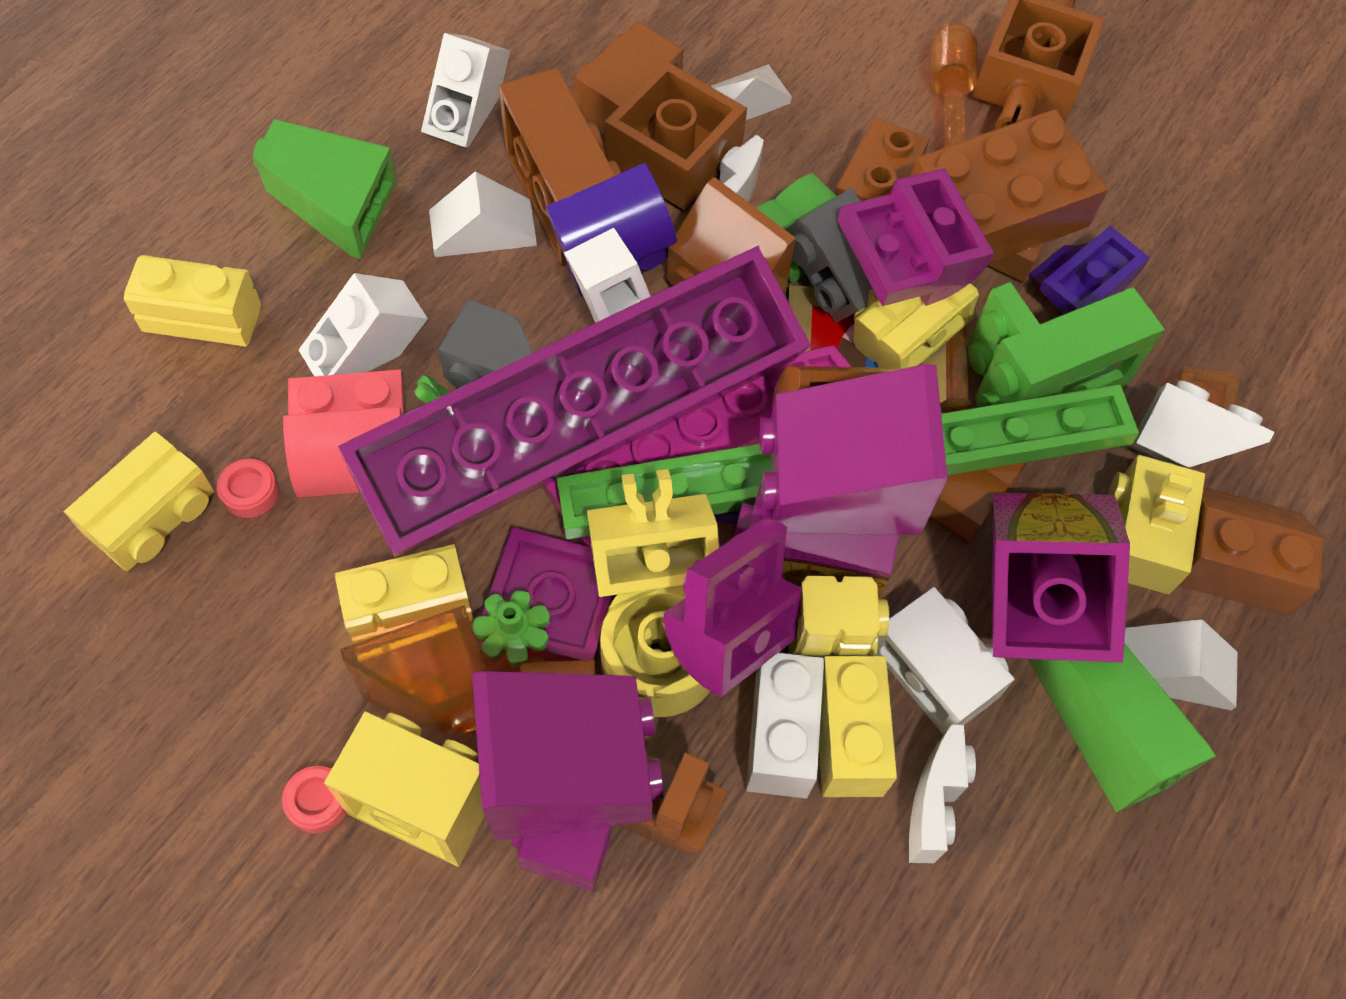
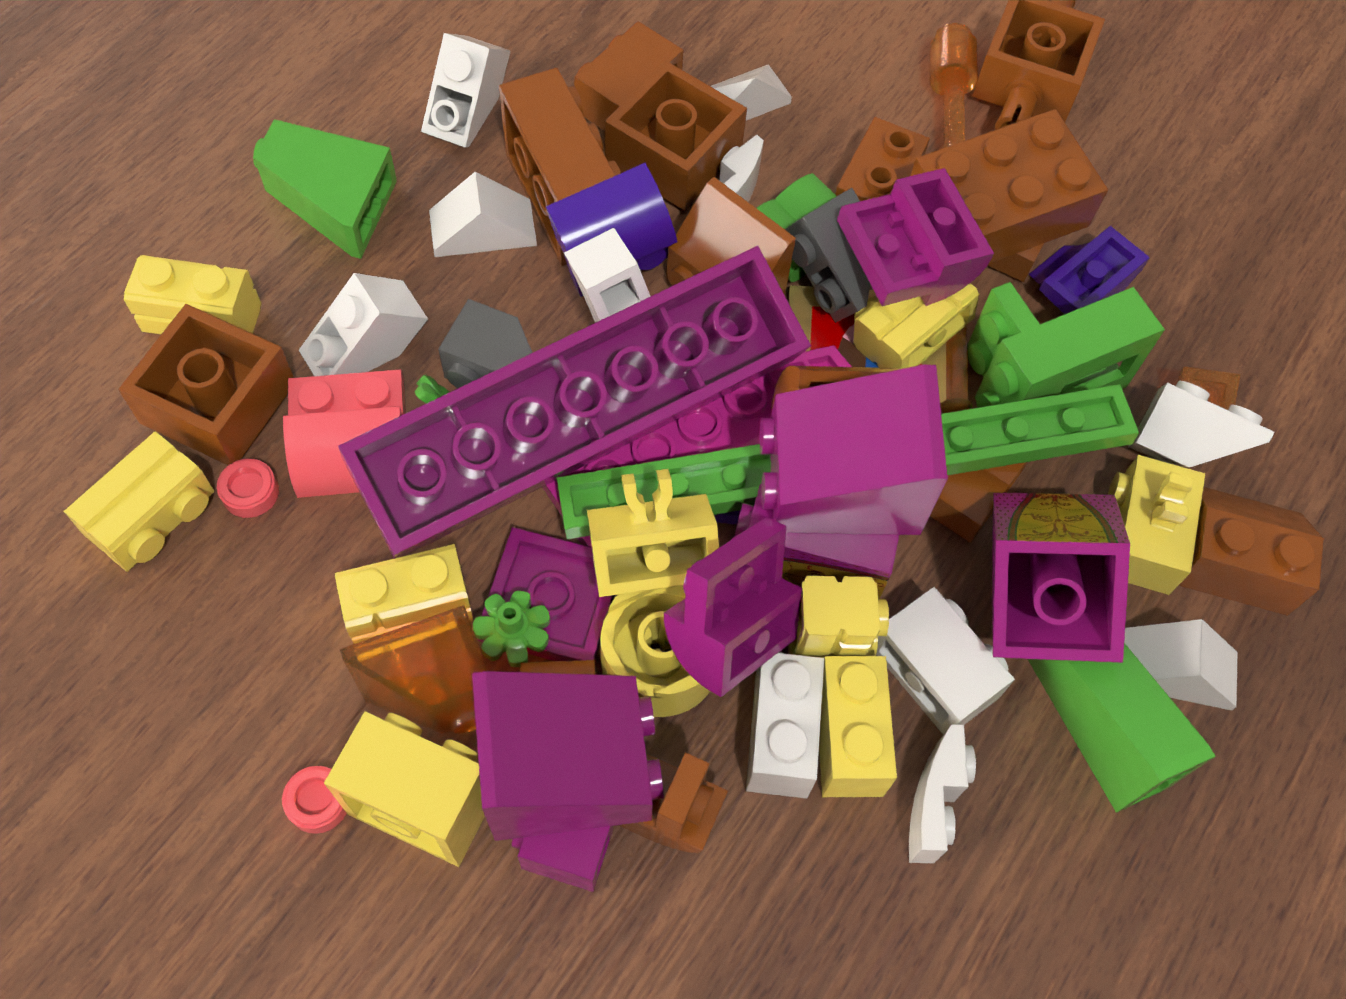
(208, 385): none -> dark orange brick

